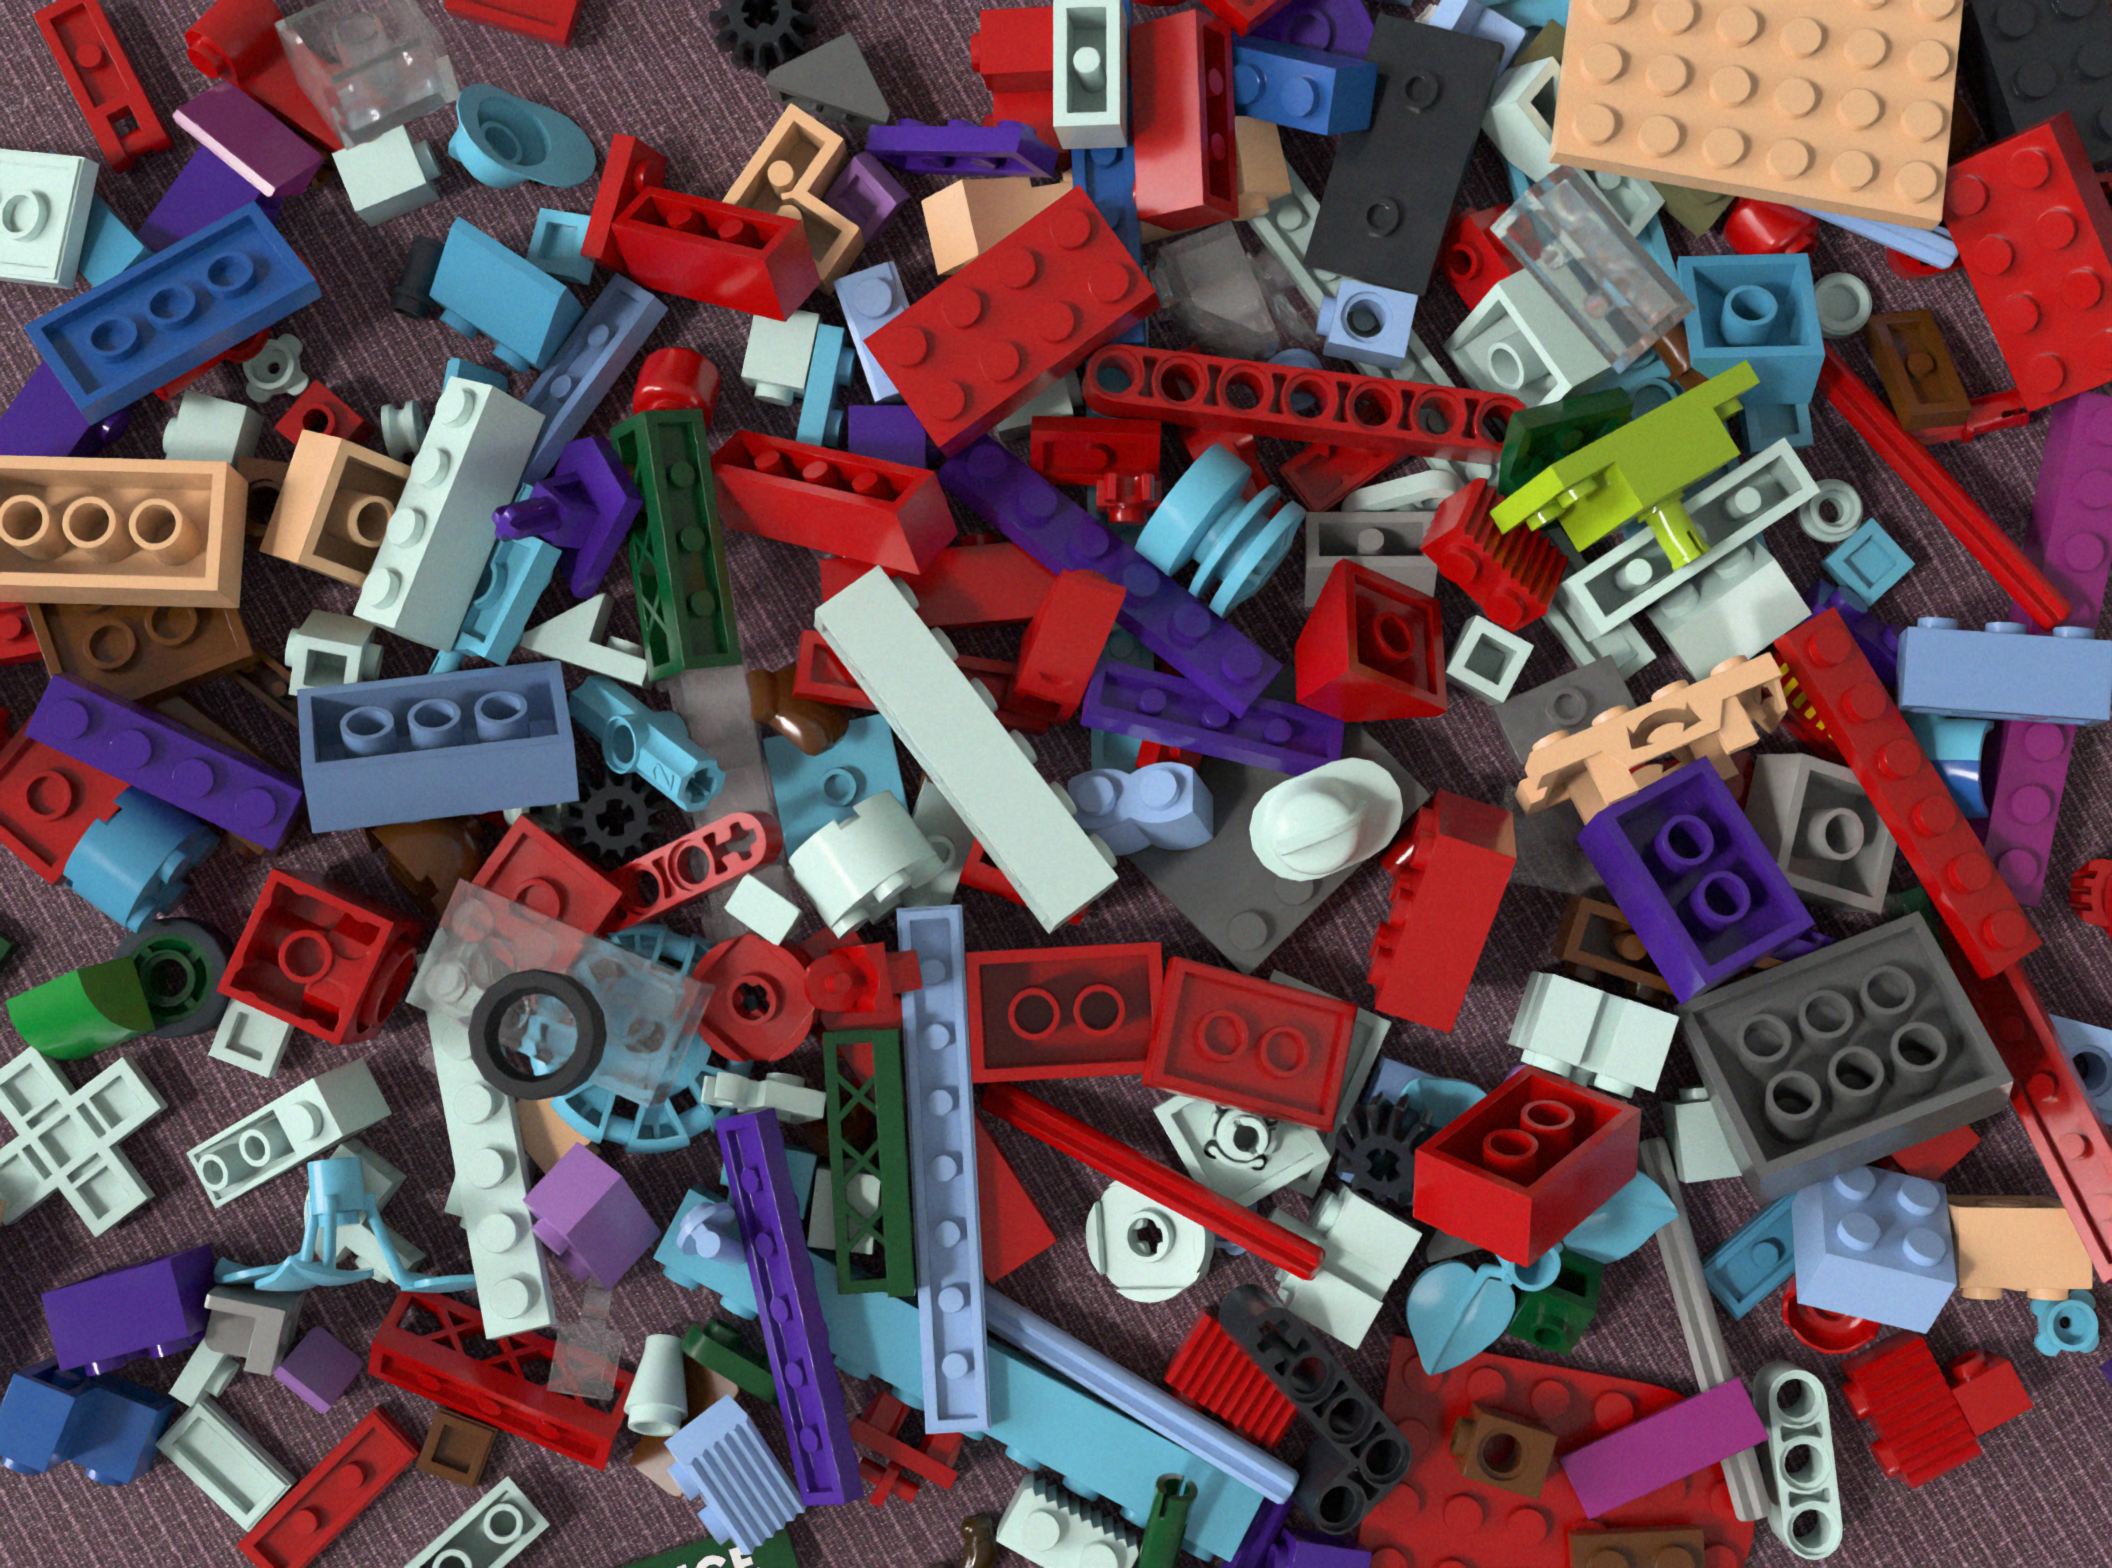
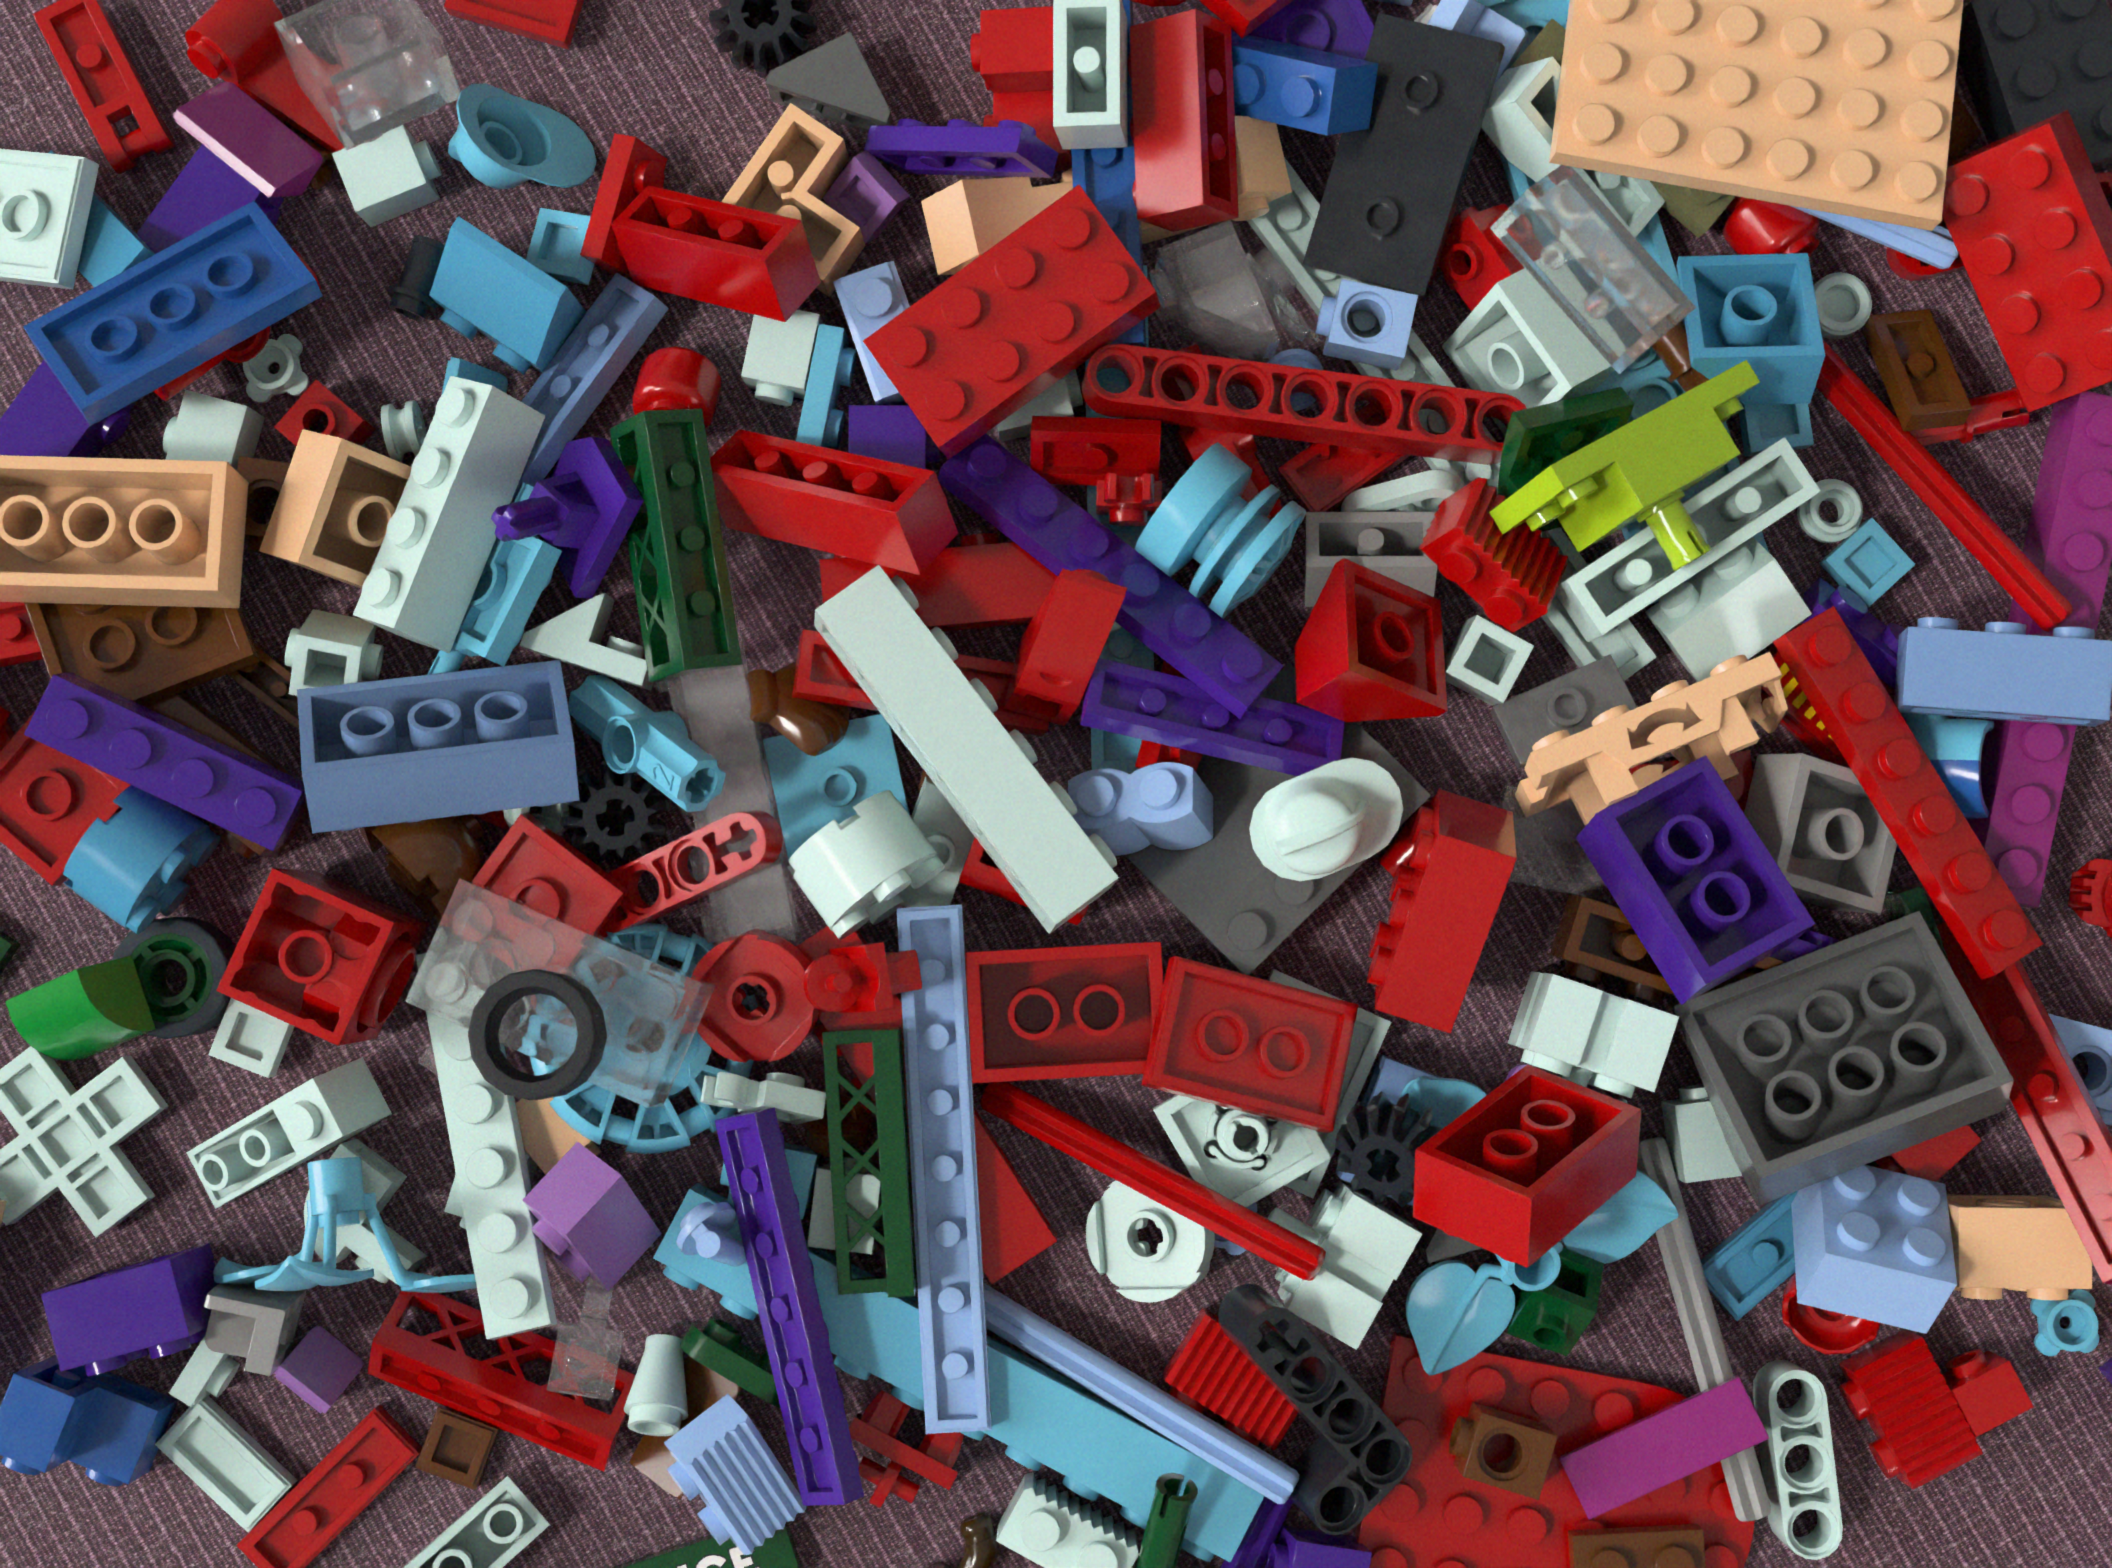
(763, 910): light aqua slope -> none

